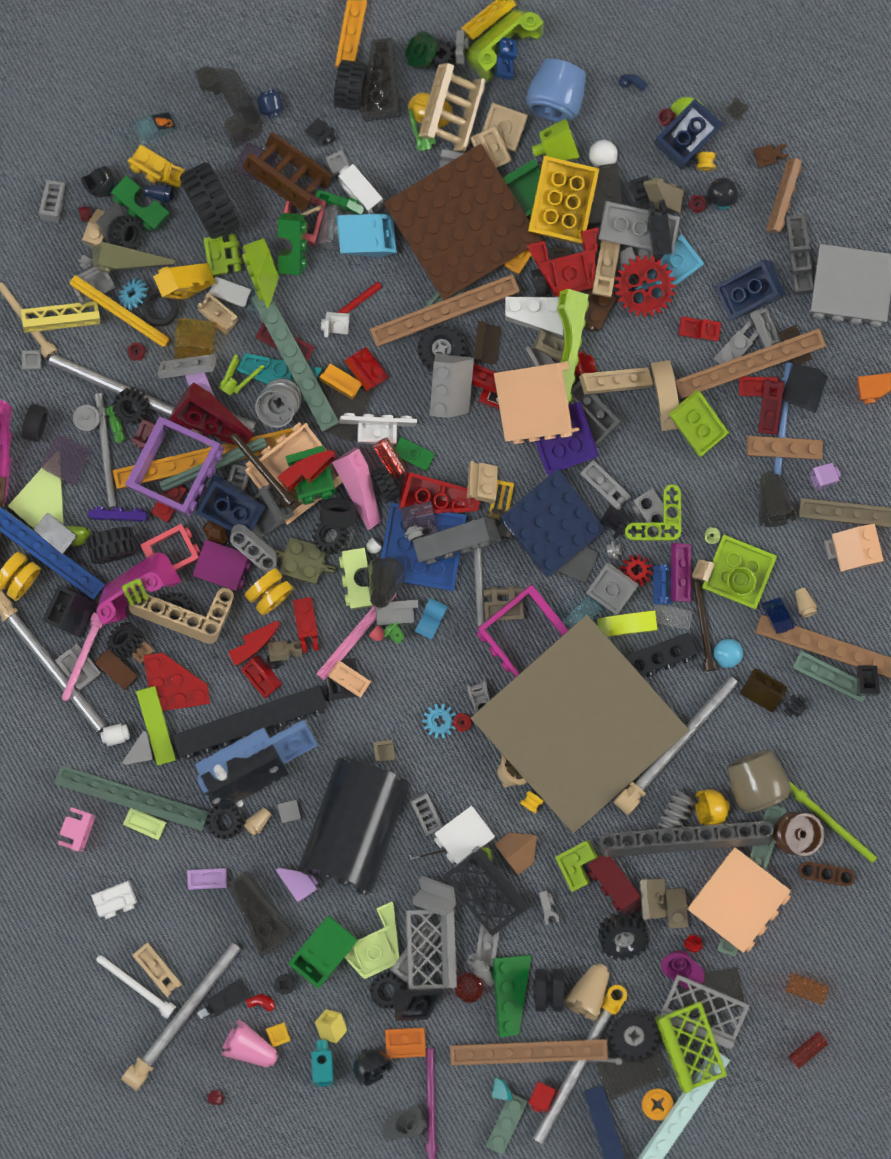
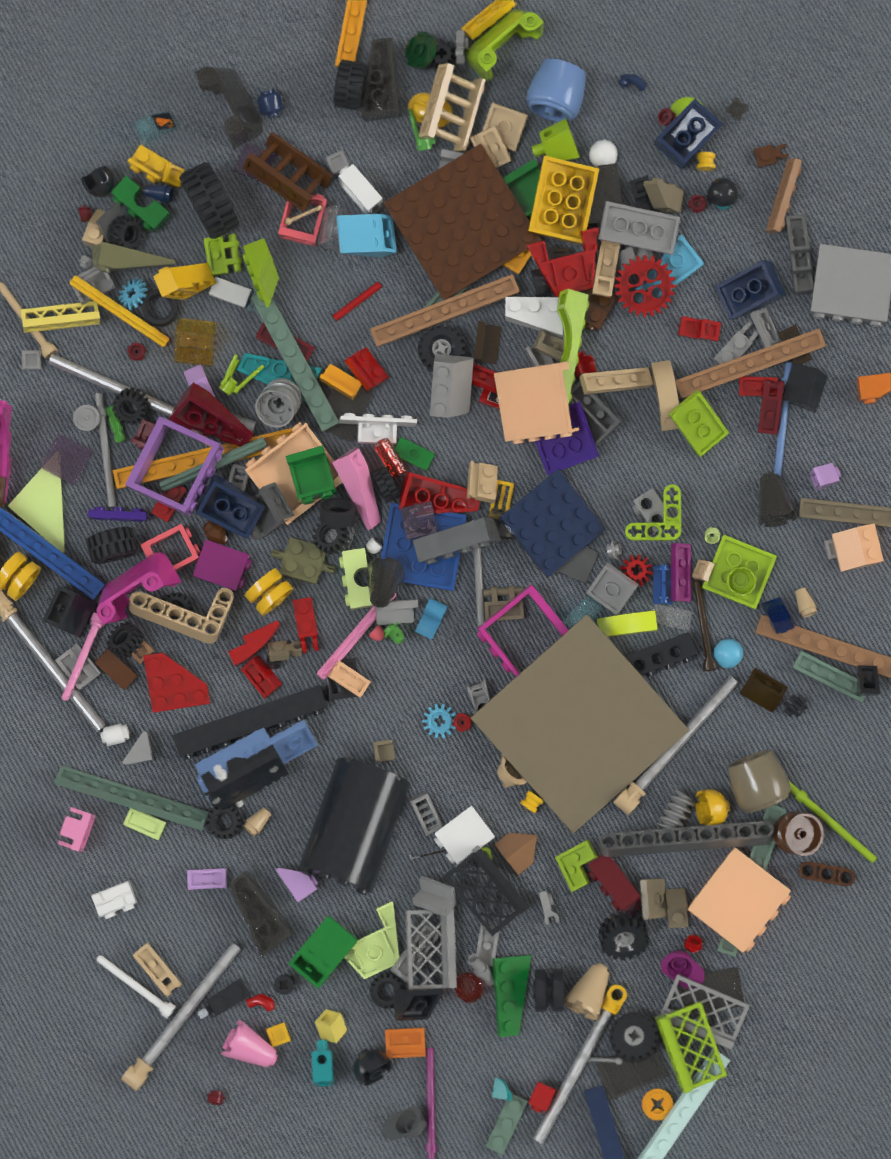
(34, 422): black tyre -> none
(52, 213): light grey slope -> none
(55, 533): panel -> none
(82, 534): lime hair -> none
(137, 597): lime tile -> none
(156, 725): lime tile -> none
(187, 366): light grey tile -> none
(217, 312): tan hinge -> none
(250, 539): light grey beam -> none
(286, 498): dark brown piece -> none
(289, 811): light grey tile -> none
(292, 228): green arch -> none
(307, 469): red slope -> none
(320, 132): black bracket -> none
(335, 323): white bracket -> none
(348, 204): green wing -> none
(414, 533): light grey plate -> none
(505, 53): blue slope -> none
(529, 1052): medium nougat plate -> none
(605, 484): light grey plate -> none
(615, 520): black bracket -> none
(659, 229): black hinge -> none
(784, 448): medium nougat plate -> none
(806, 988): clear orange brick -> none
(808, 1050): clear red axle -> none

